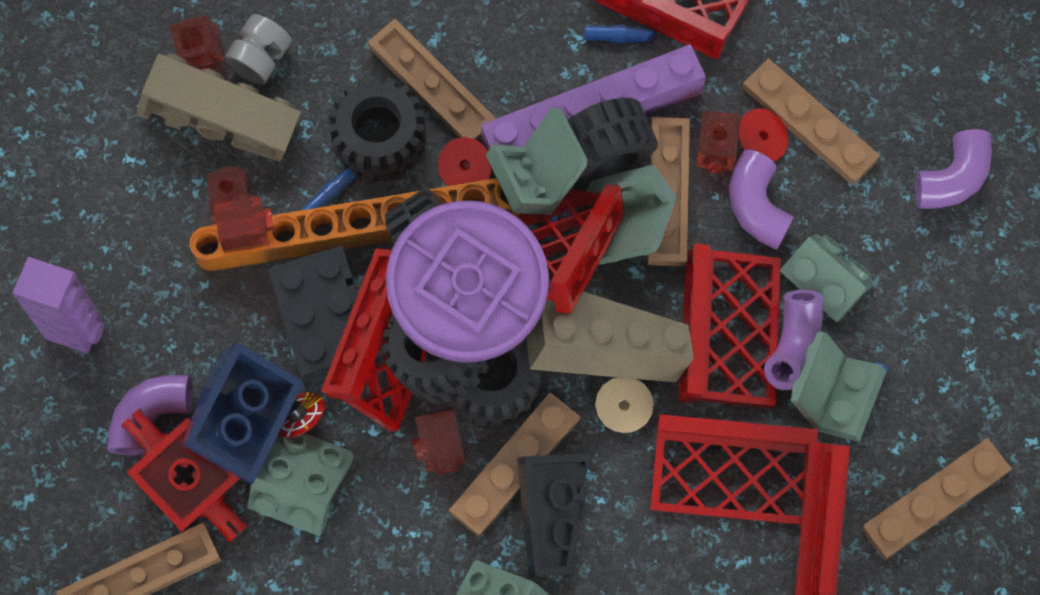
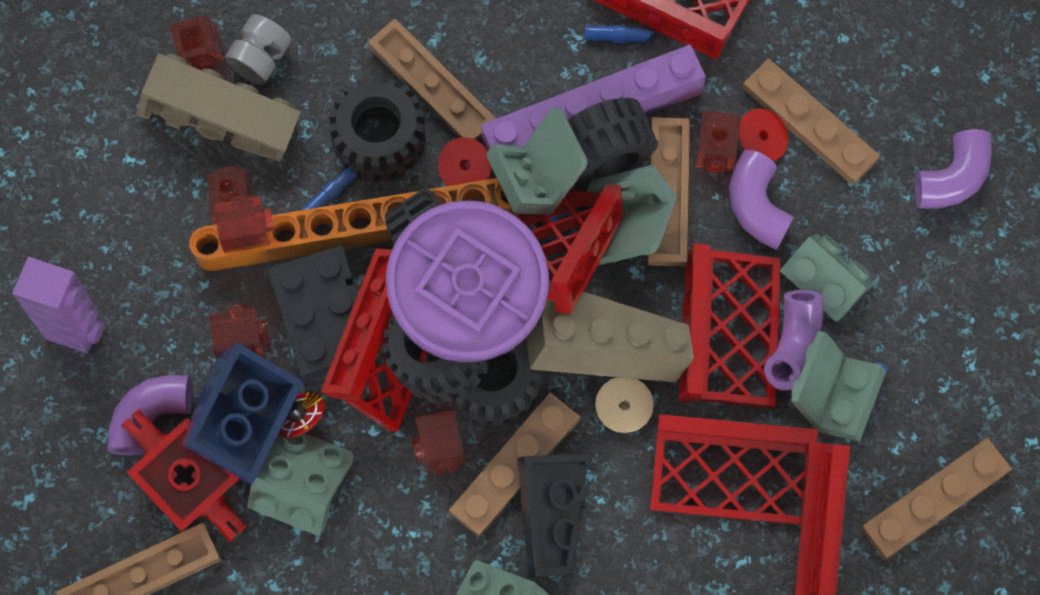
(241, 326): none -> clear red brick

